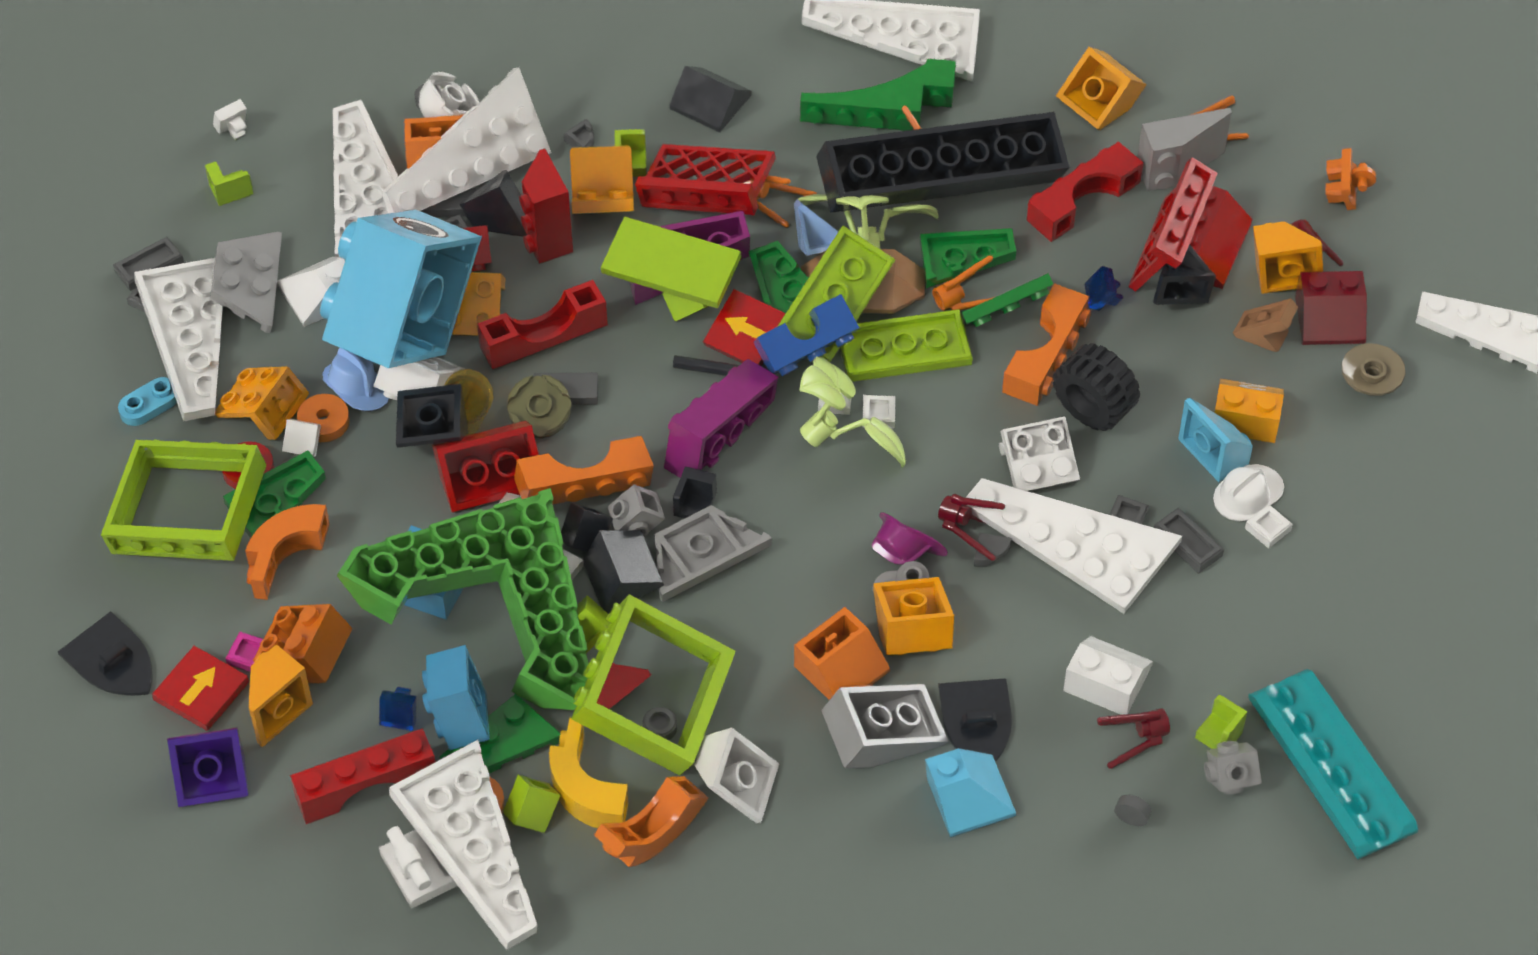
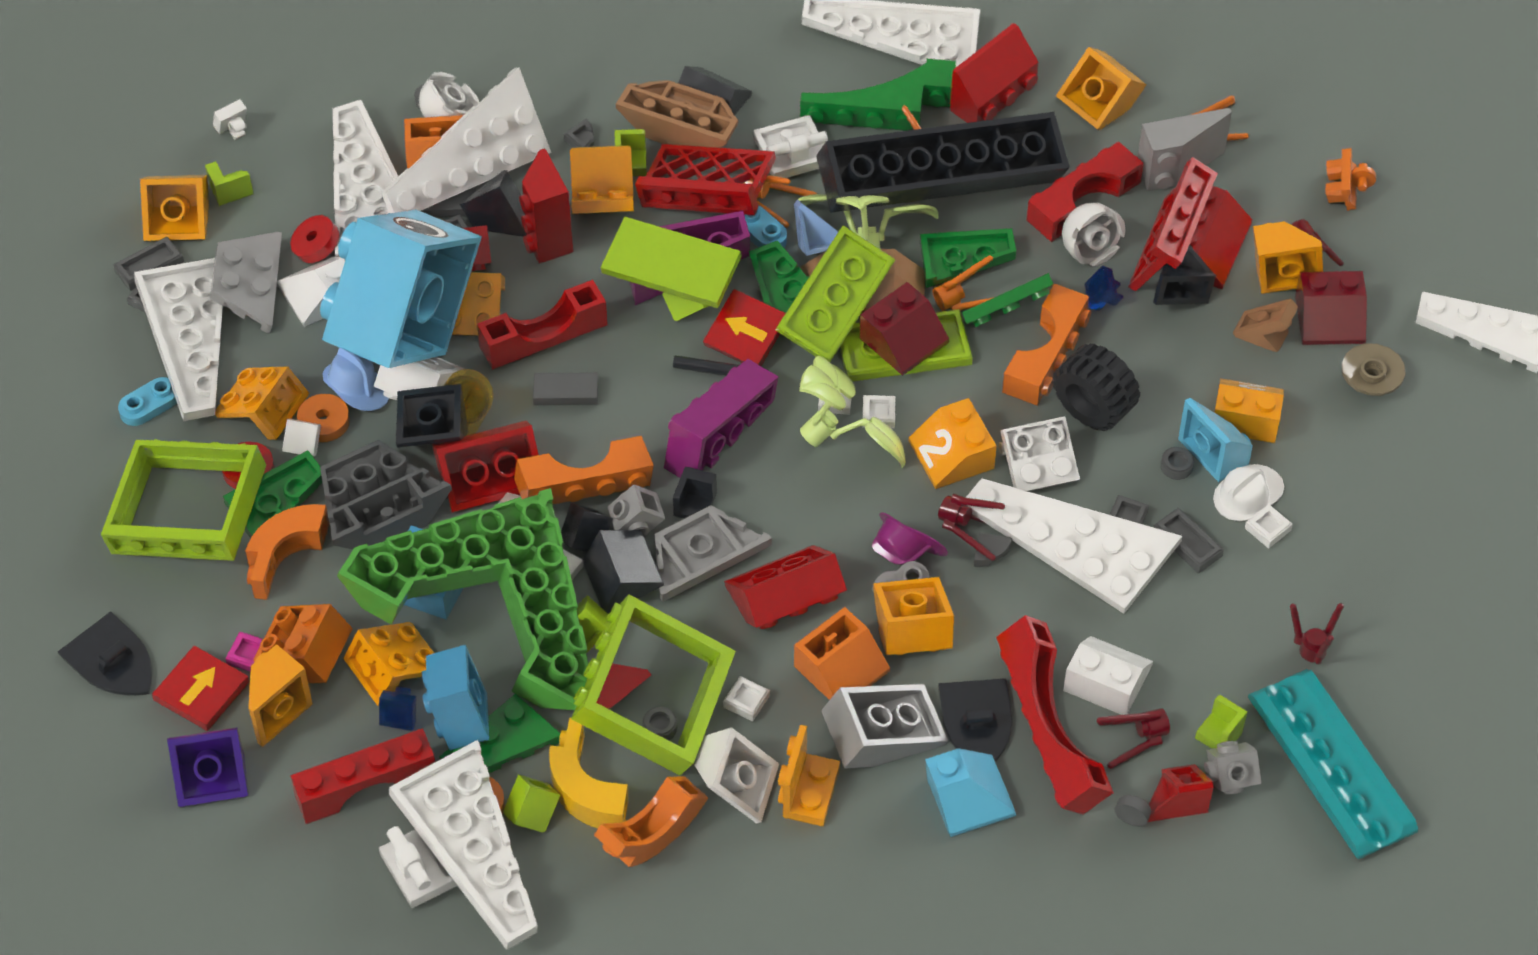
(174, 207): none -> light orange slope
(314, 239): none -> red piece
(378, 495): none -> dark grey wedge
(386, 656): none -> light orange bracket
(540, 402): olive tile -> none
(677, 114): none -> medium nougat wedge
(746, 698): none -> white tile
(761, 225): none -> medium azure plate
(787, 586): none -> red slope
(794, 146): none -> white plate
(806, 782): none -> light orange bracket
(832, 325): blue arch -> none
(903, 328): none -> dark red slope
(954, 444): none -> light orange slope
(993, 76): none -> red slope
(1030, 658): none -> red arch
(1092, 233): none -> white cylinder
(1177, 463): none -> dark grey tile
(1181, 793): none -> red slope
(1315, 641): none -> dark red plant

